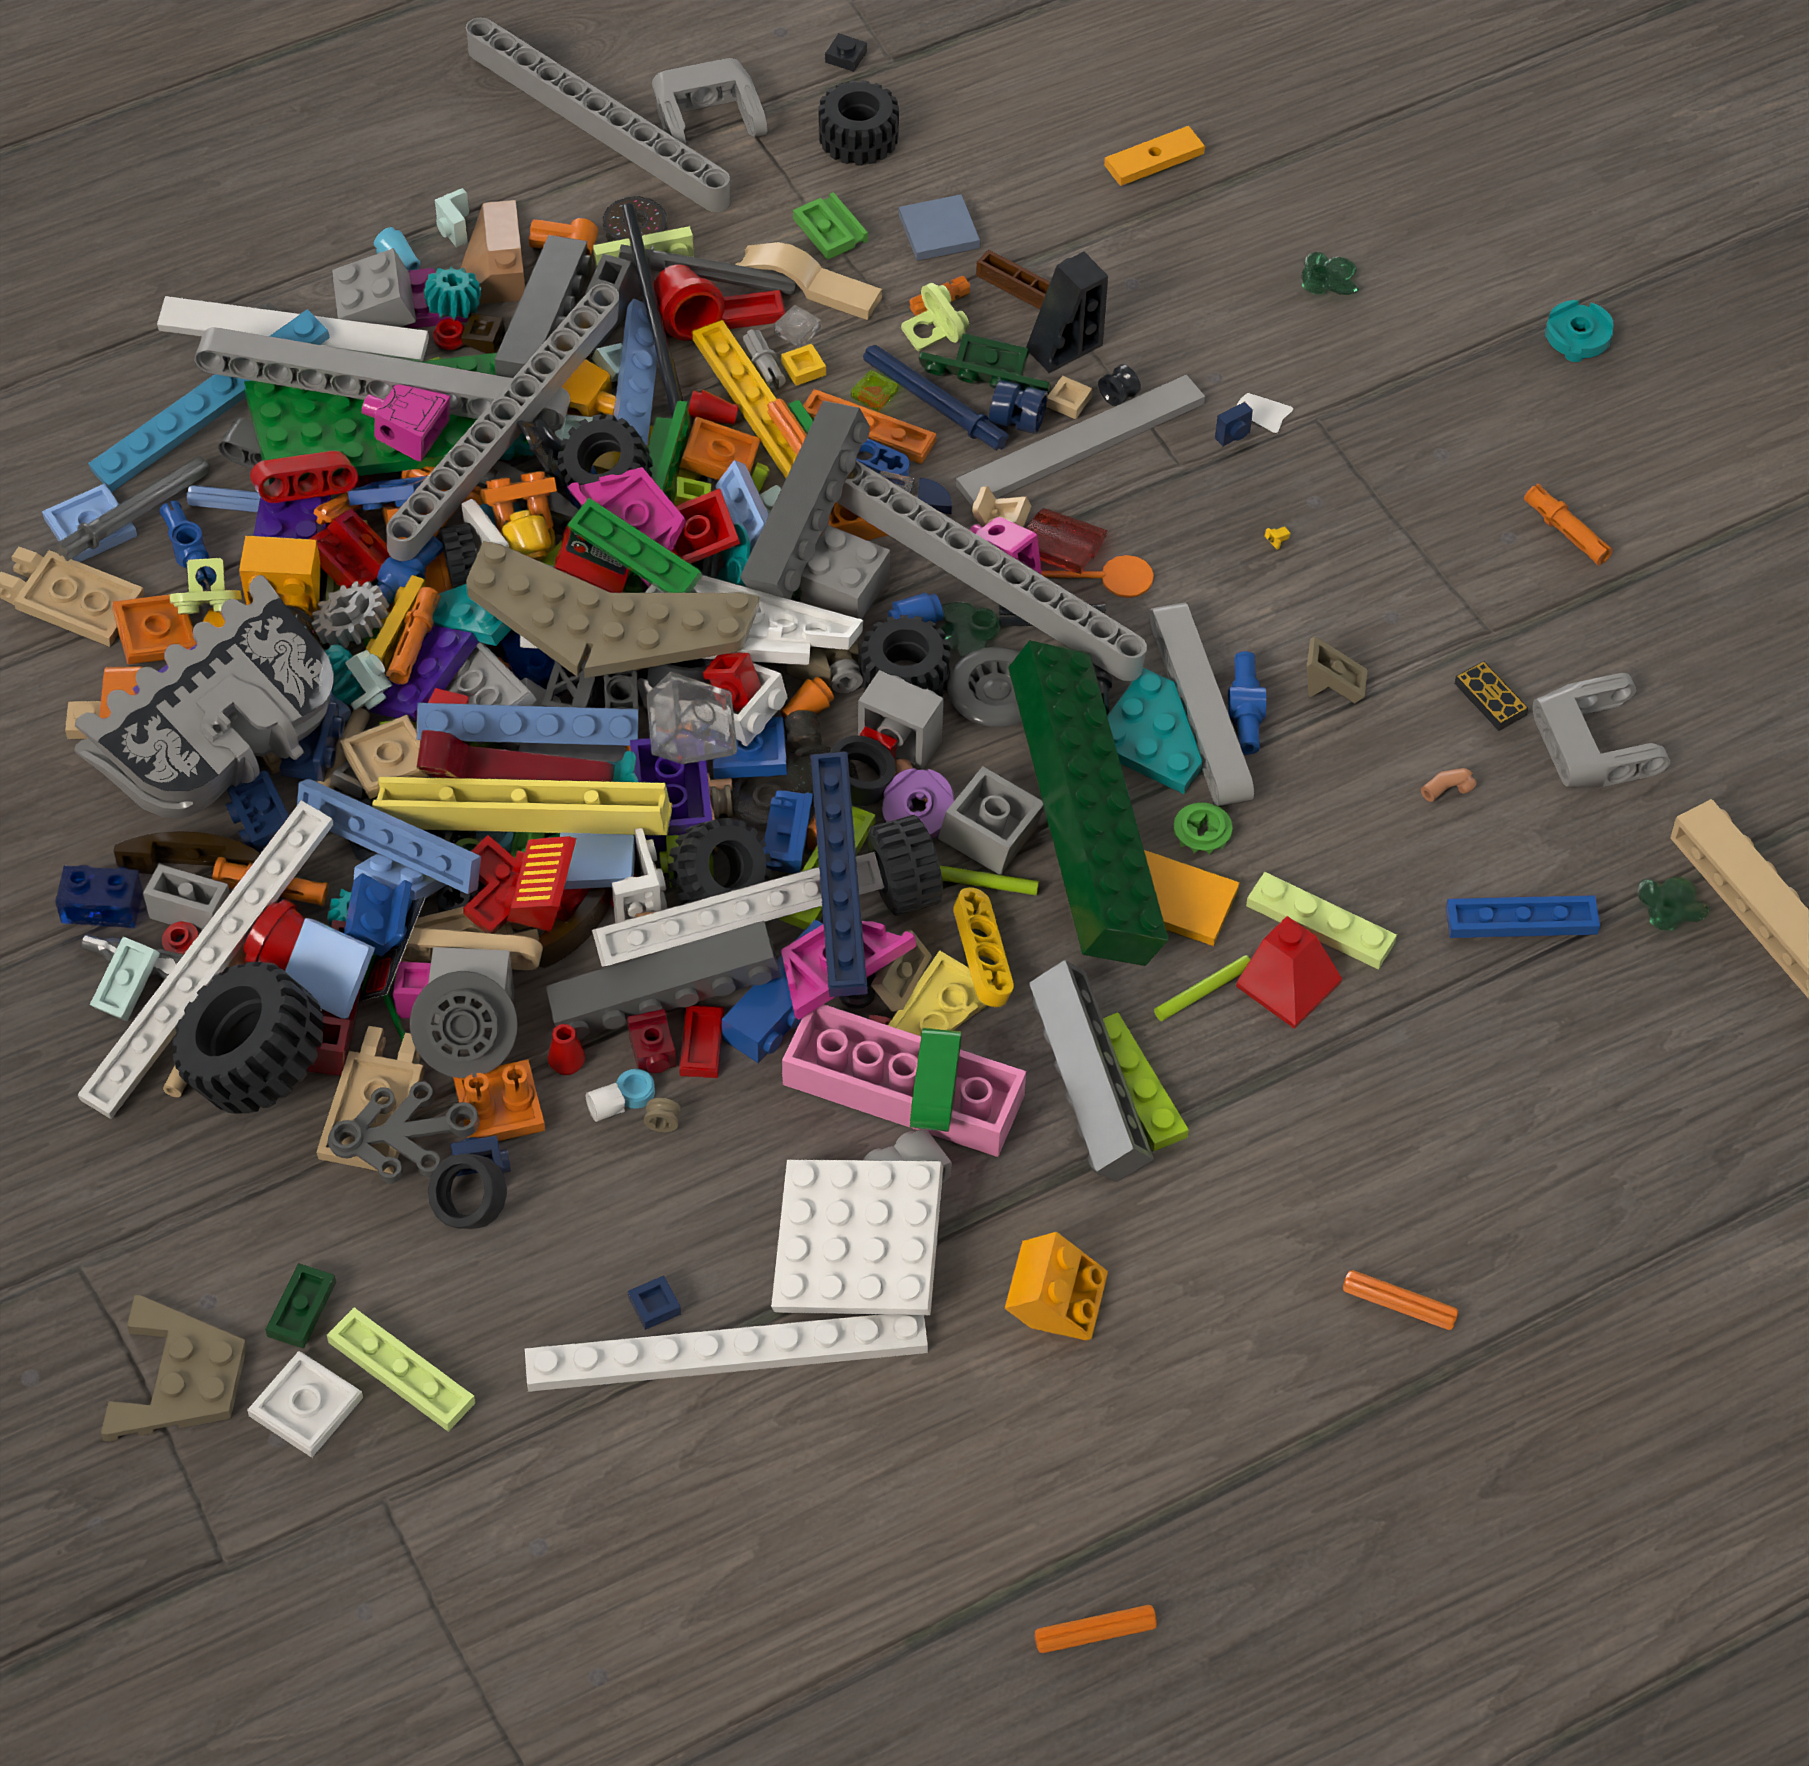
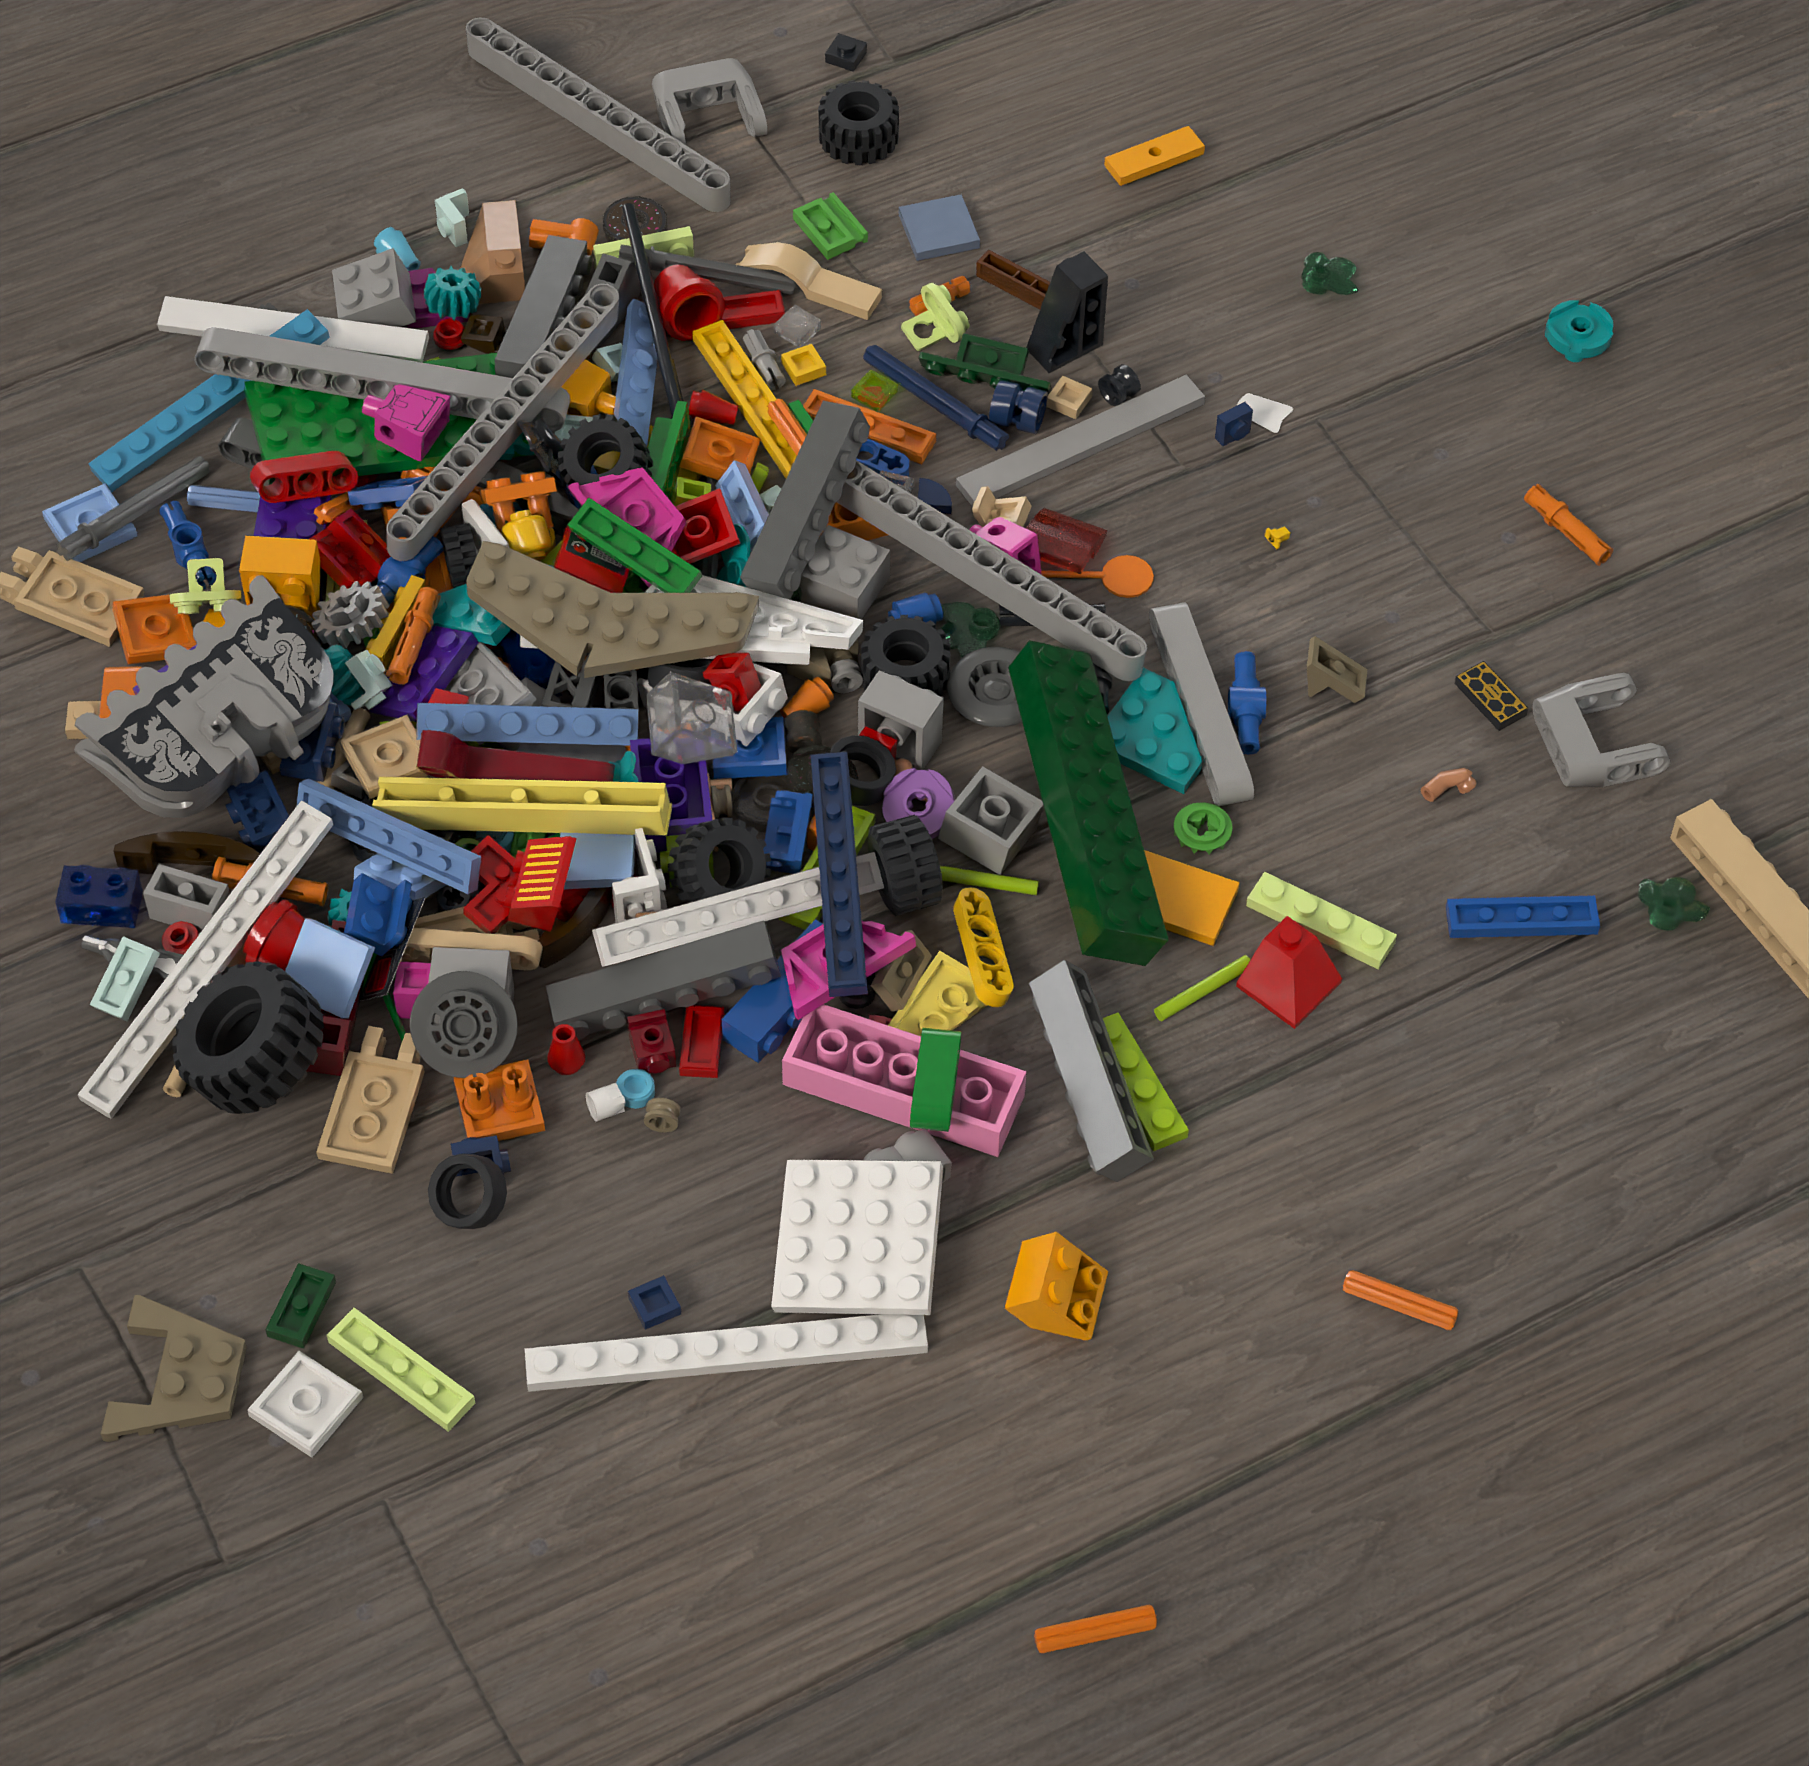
(398, 1130): dark grey plant -> none

